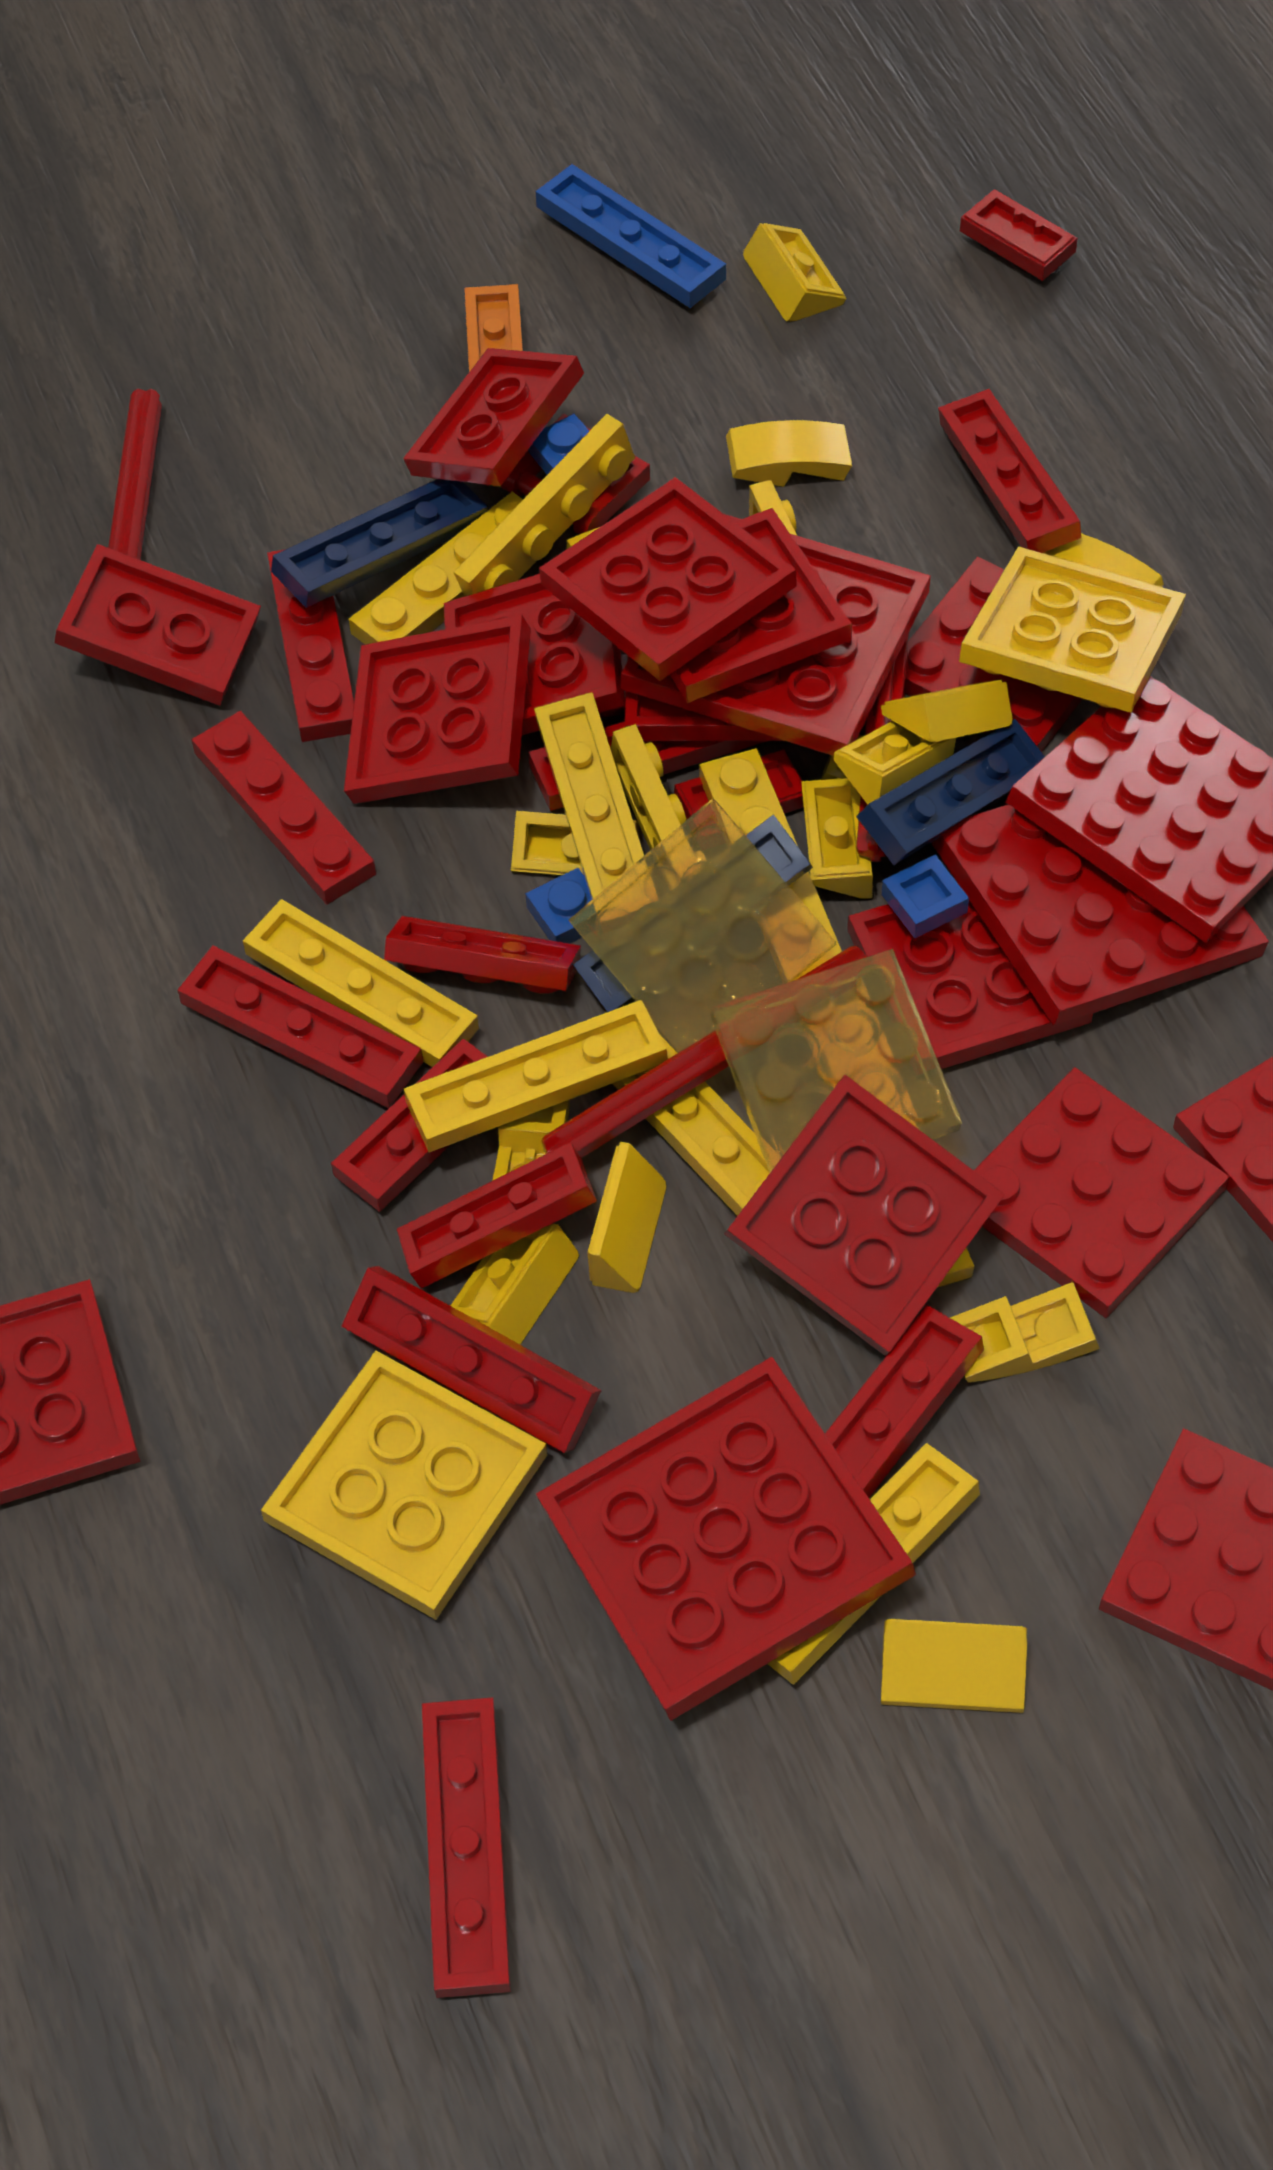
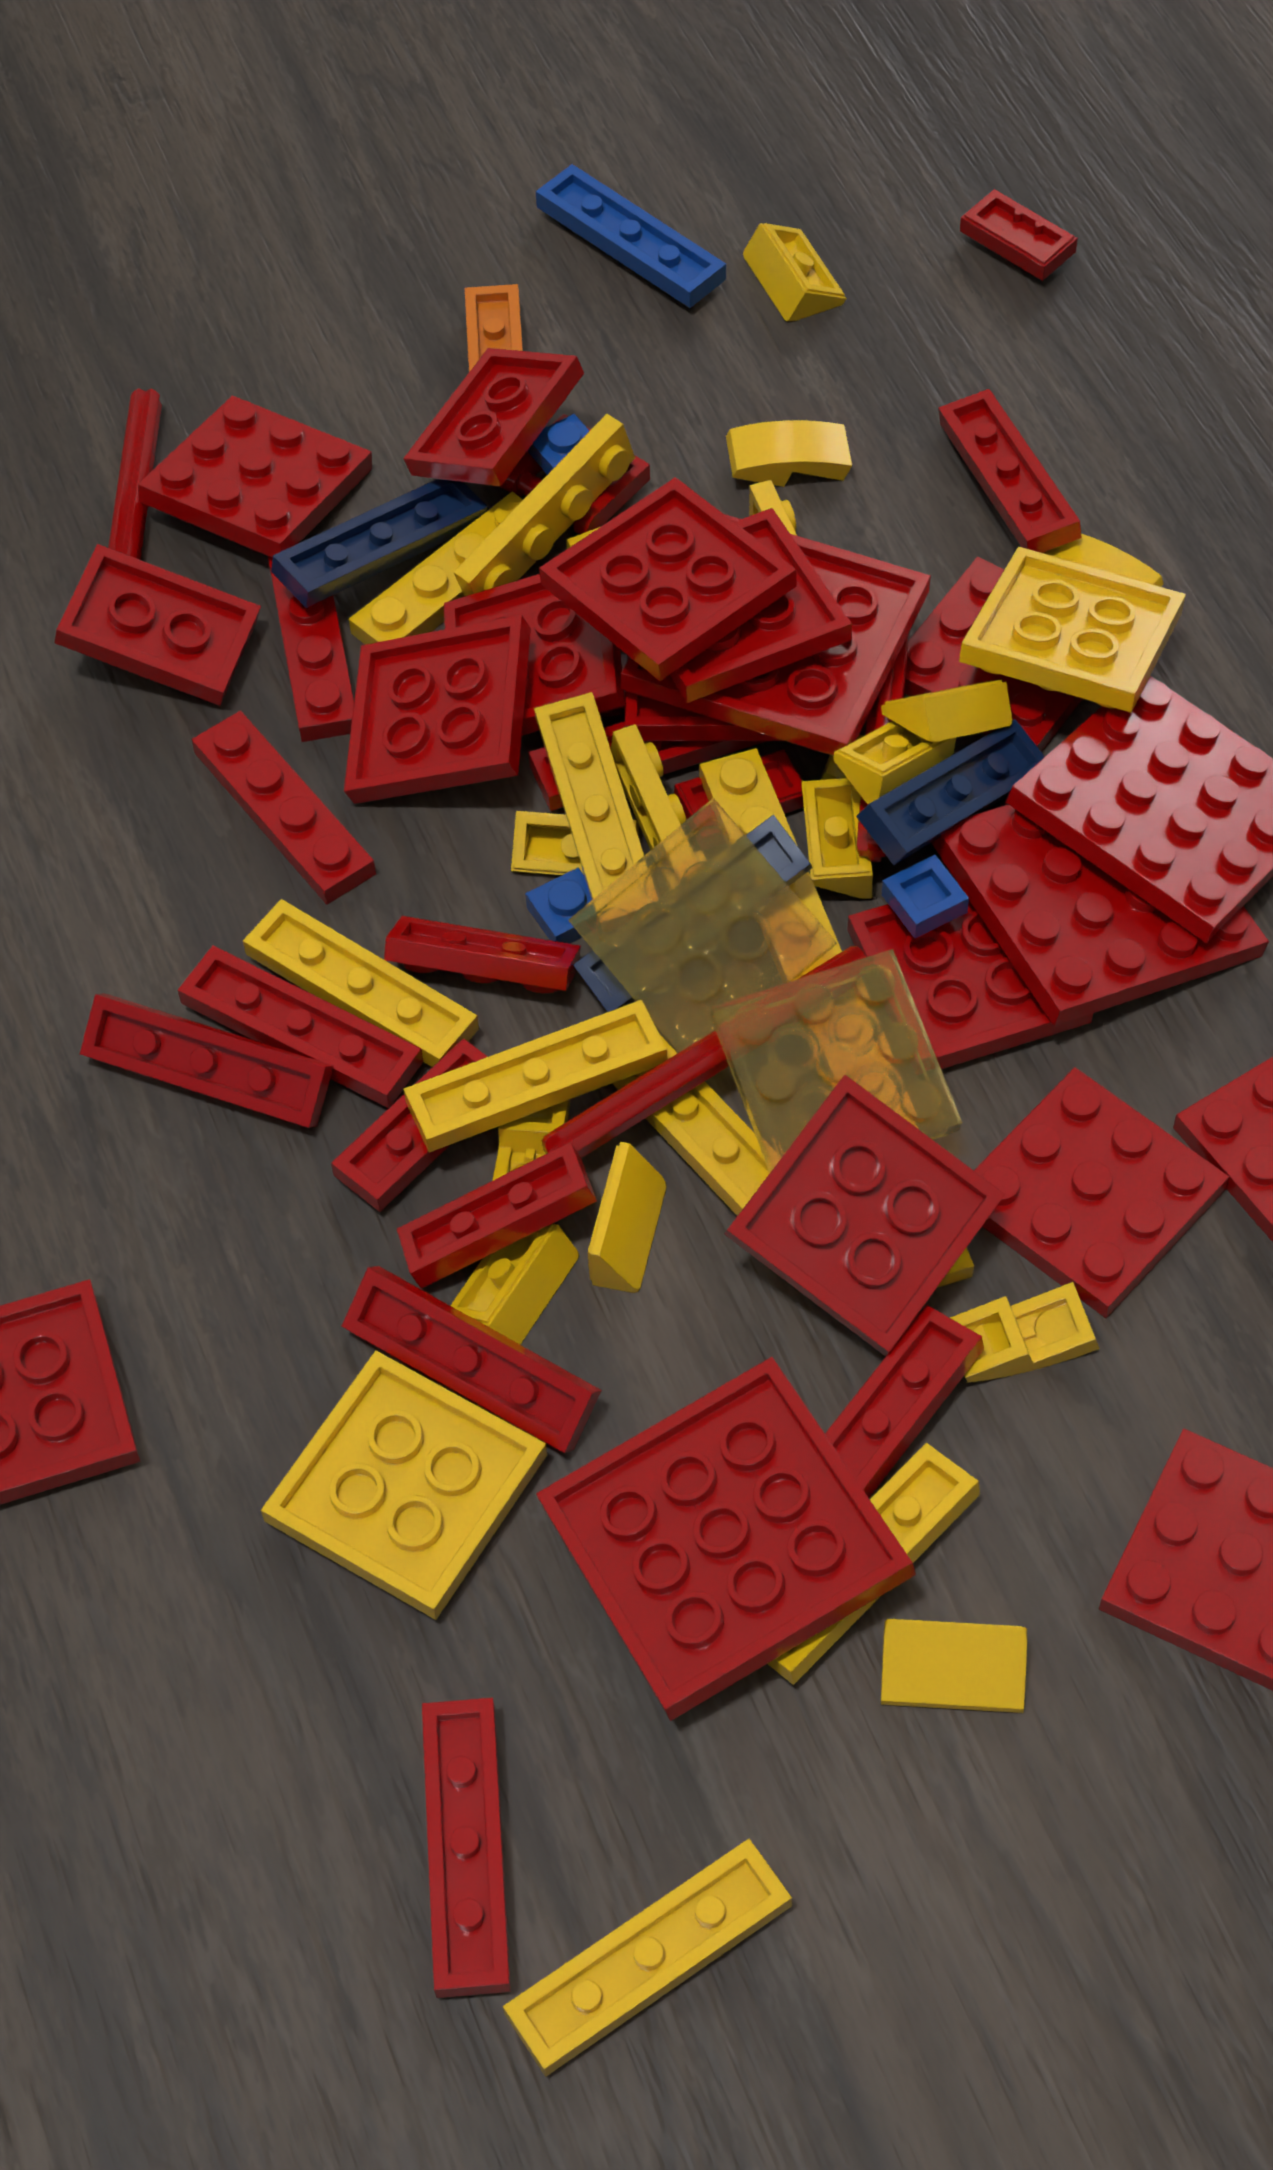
(206, 1060): none -> red plate
(255, 477): none -> red plate
(647, 1957): none -> yellow plate

